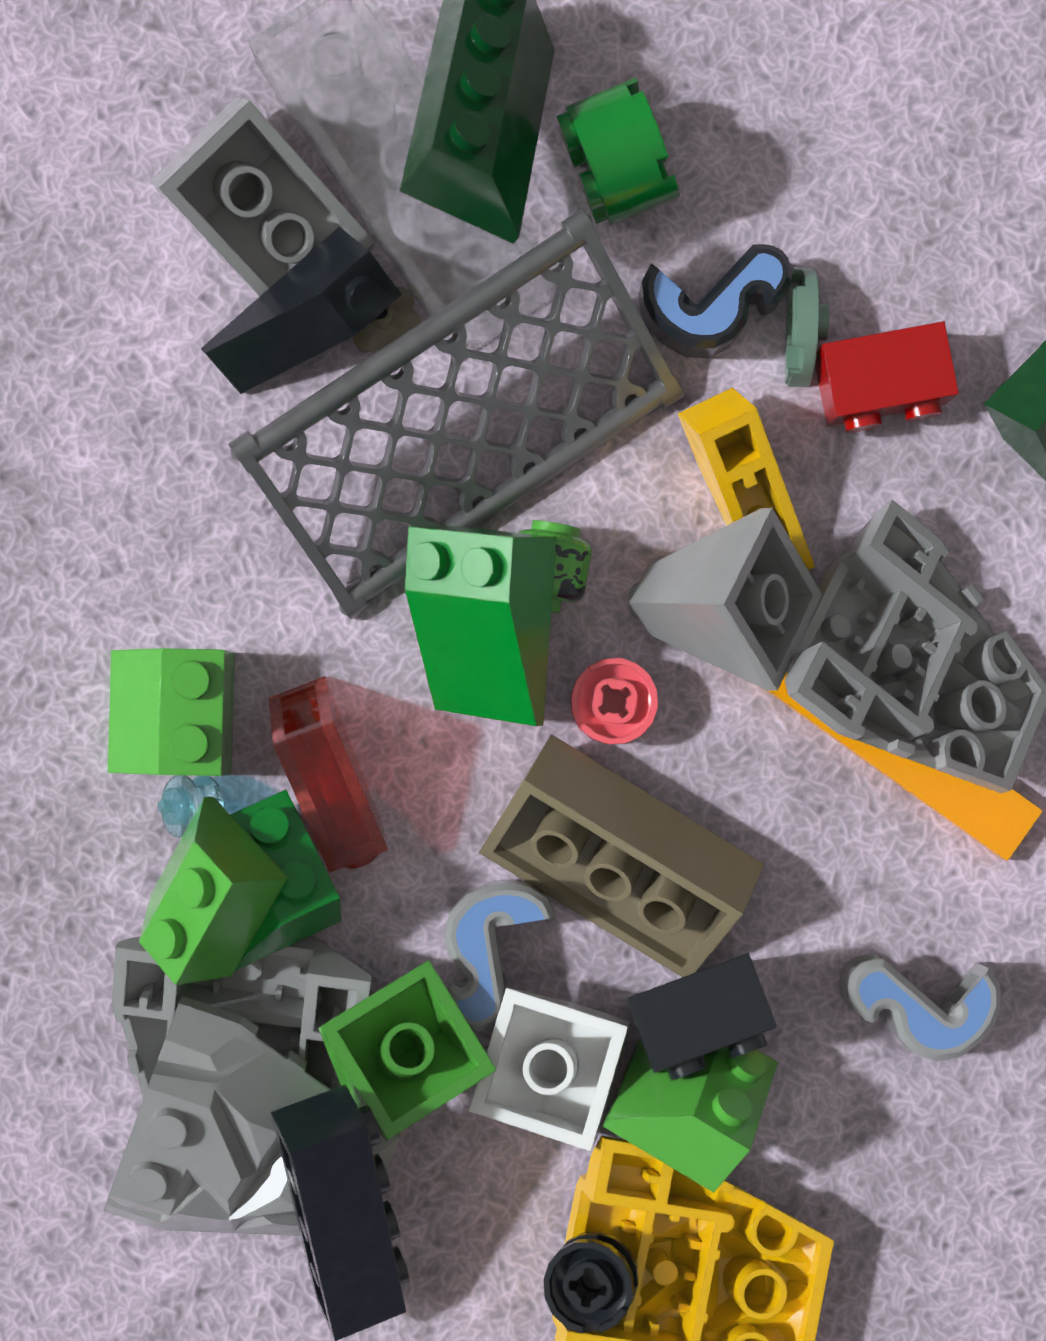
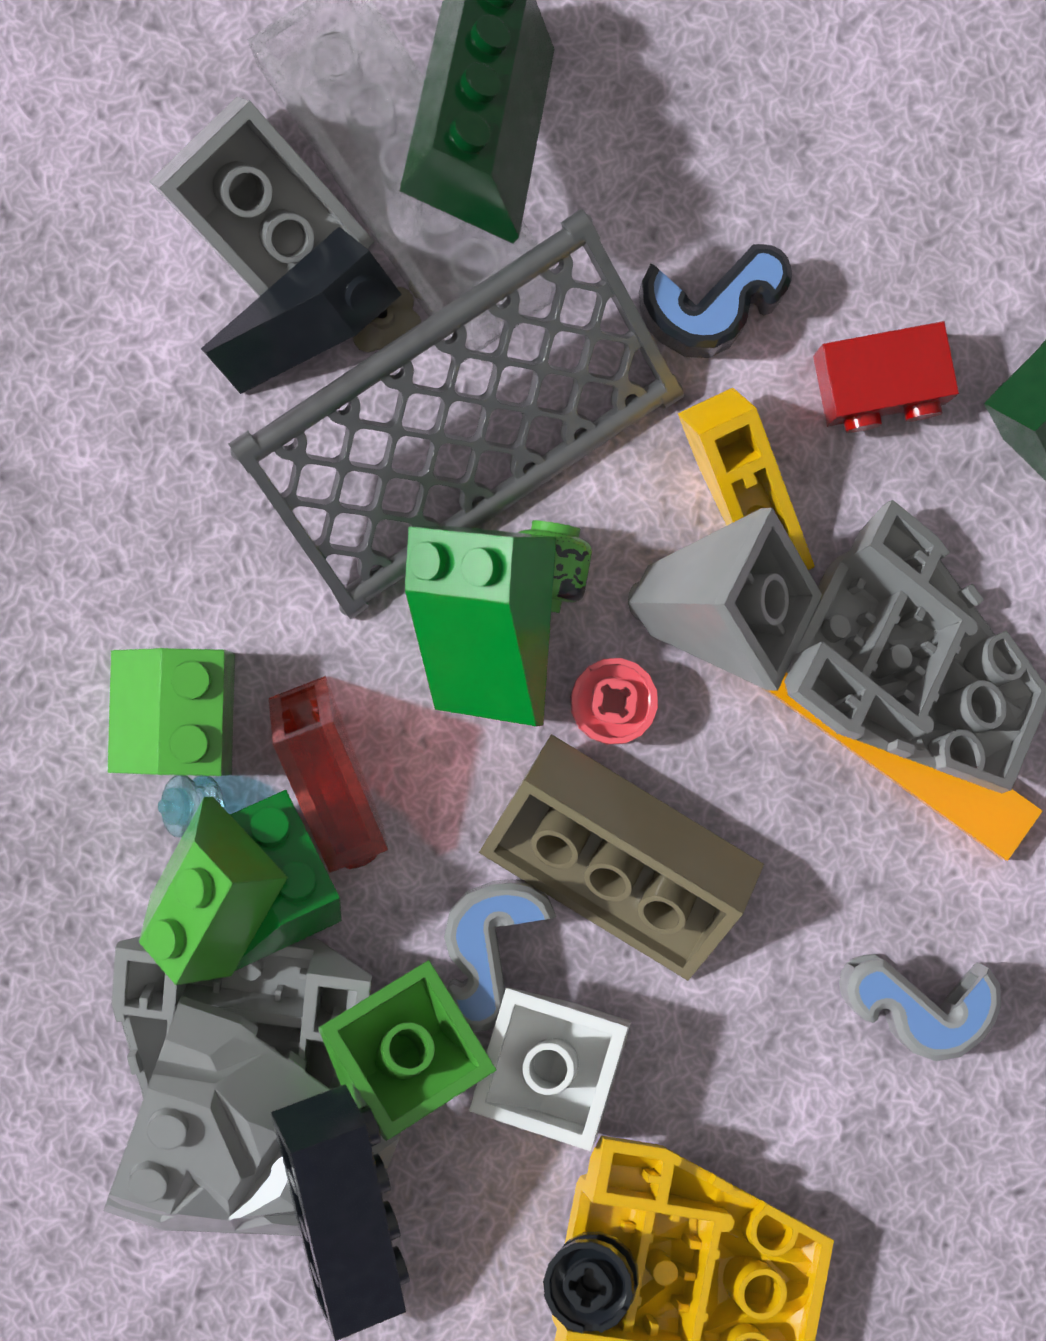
(622, 152): green brick -> none
(697, 1121): bright green slope -> none
(702, 1015): black slope -> none
(805, 325): sand green plate -> none

